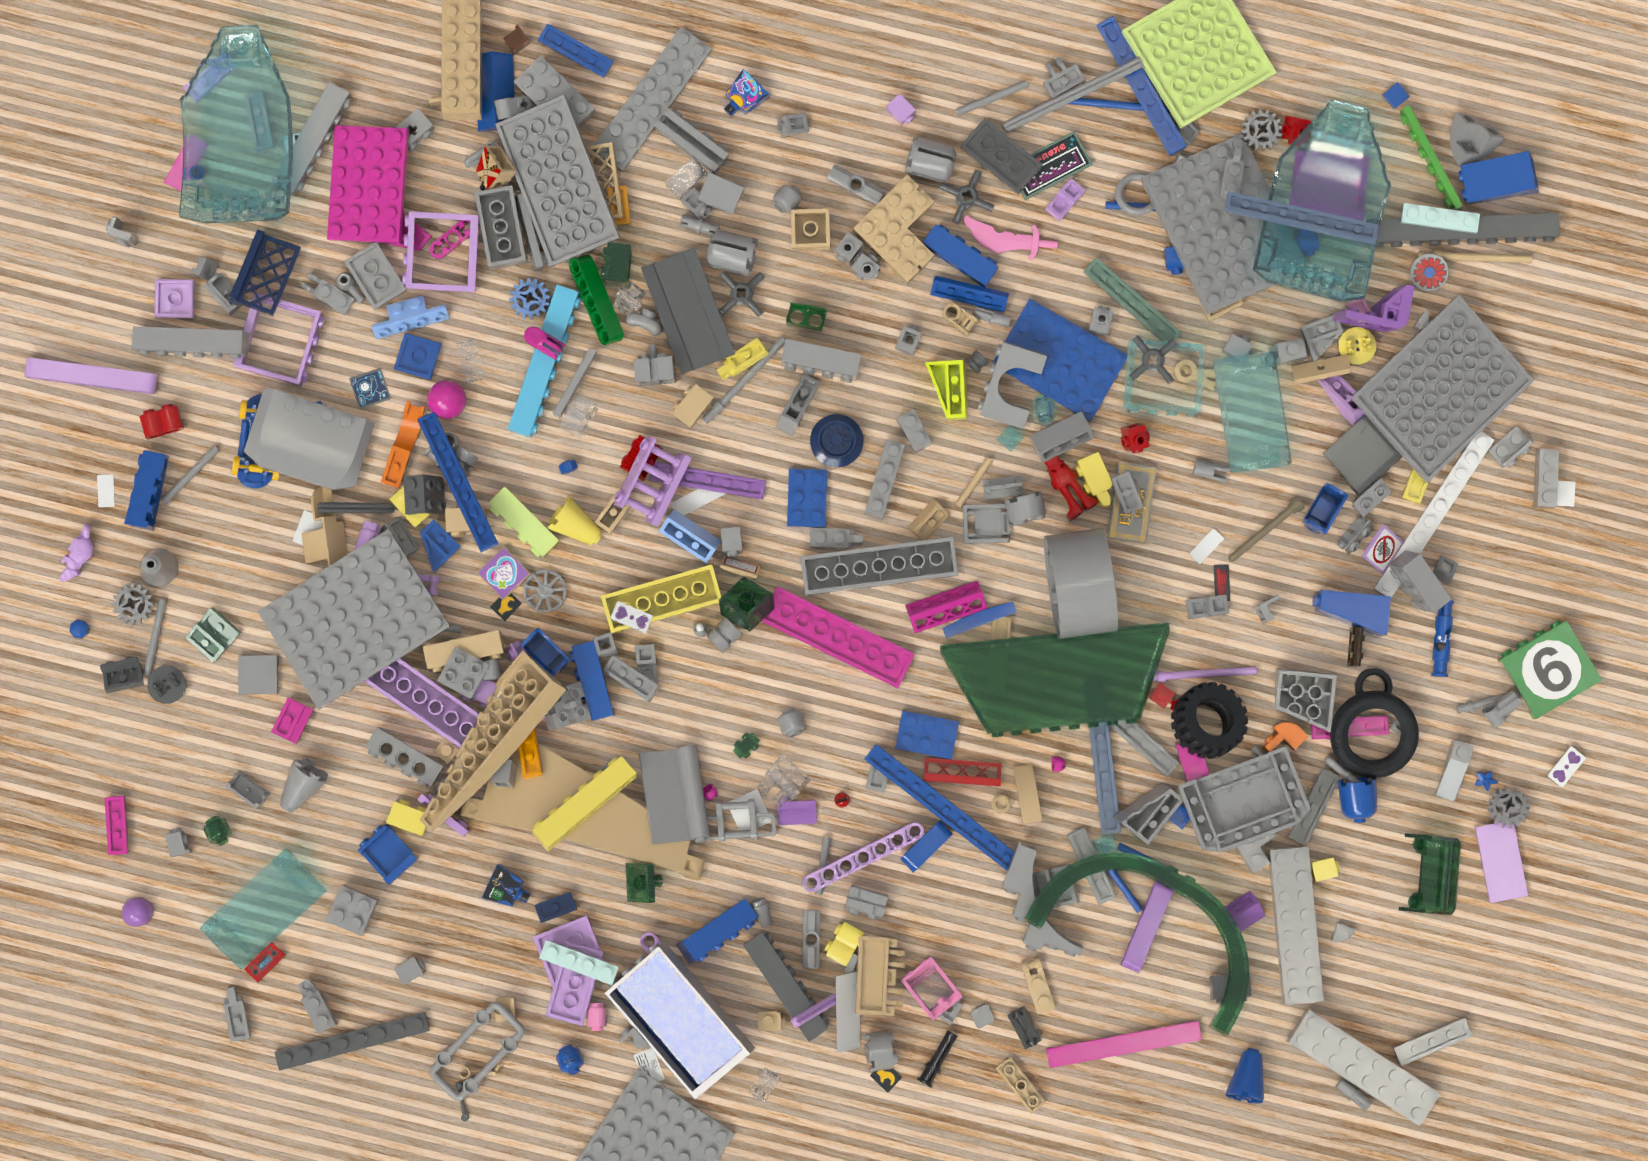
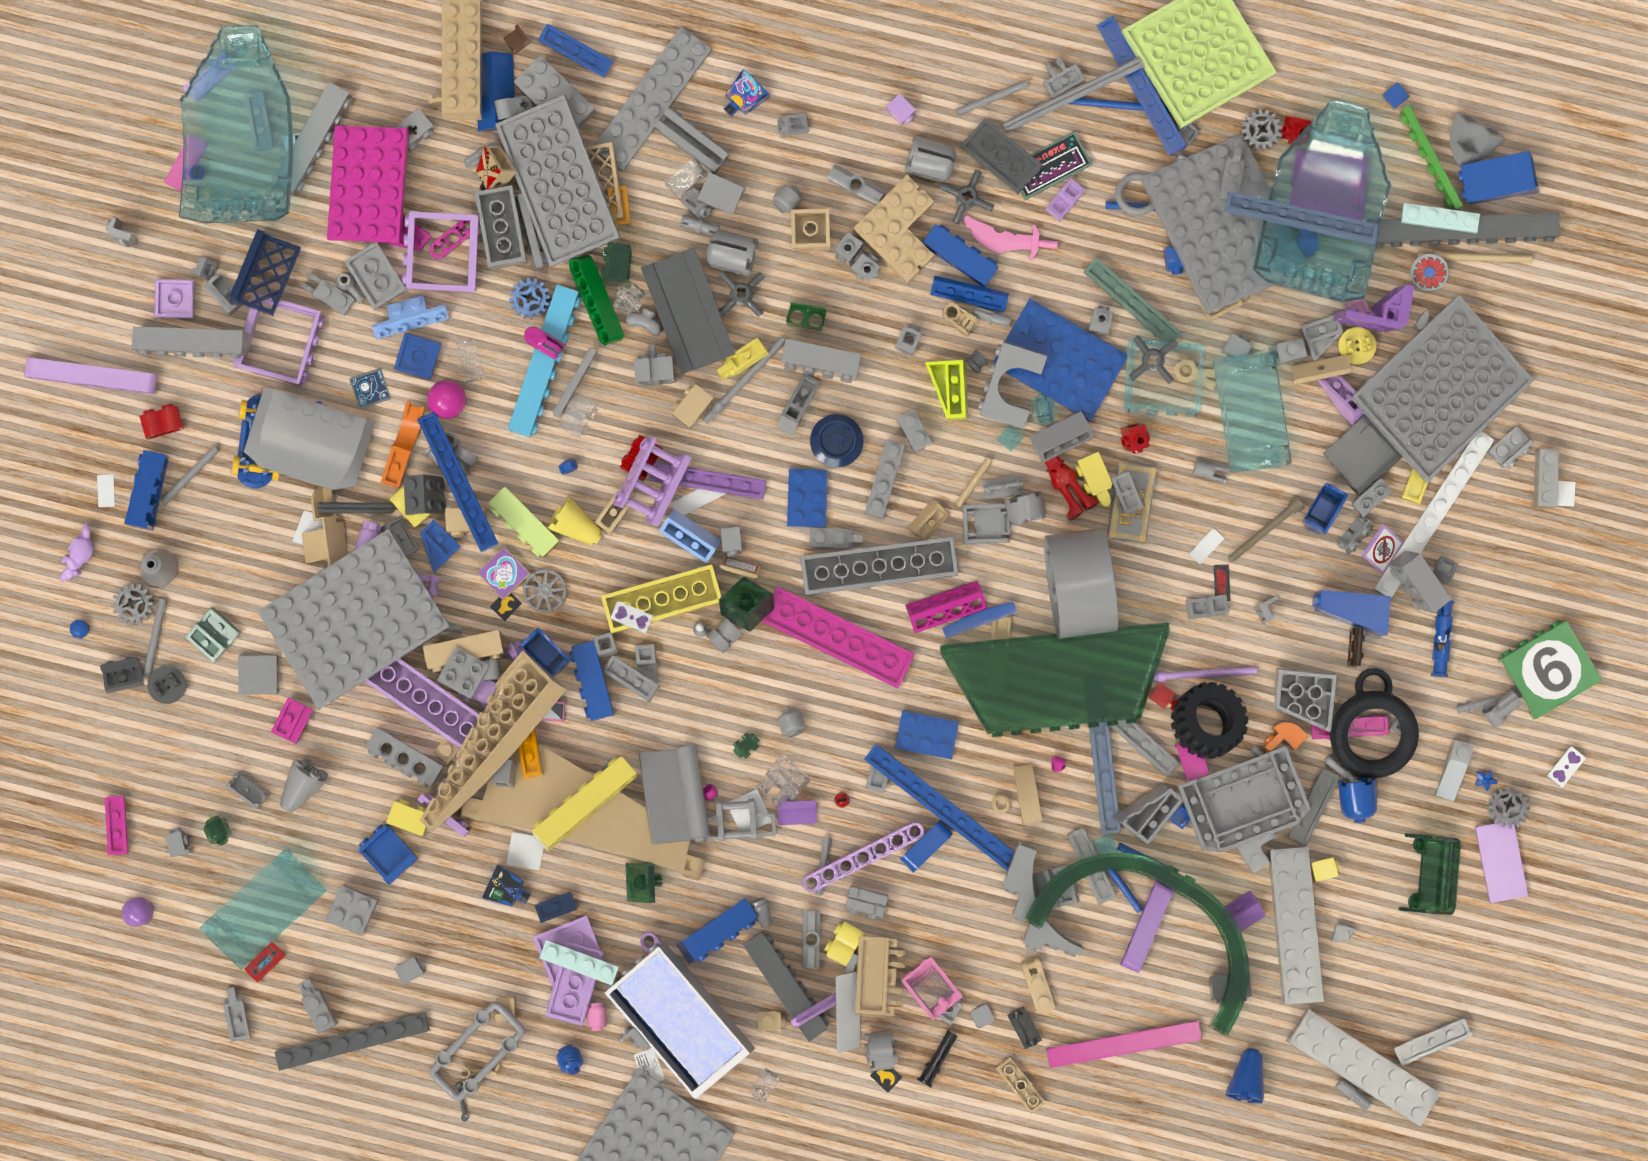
(525, 851): none -> white sticker
(568, 708): light grey brick -> none
(962, 779): red fence -> none

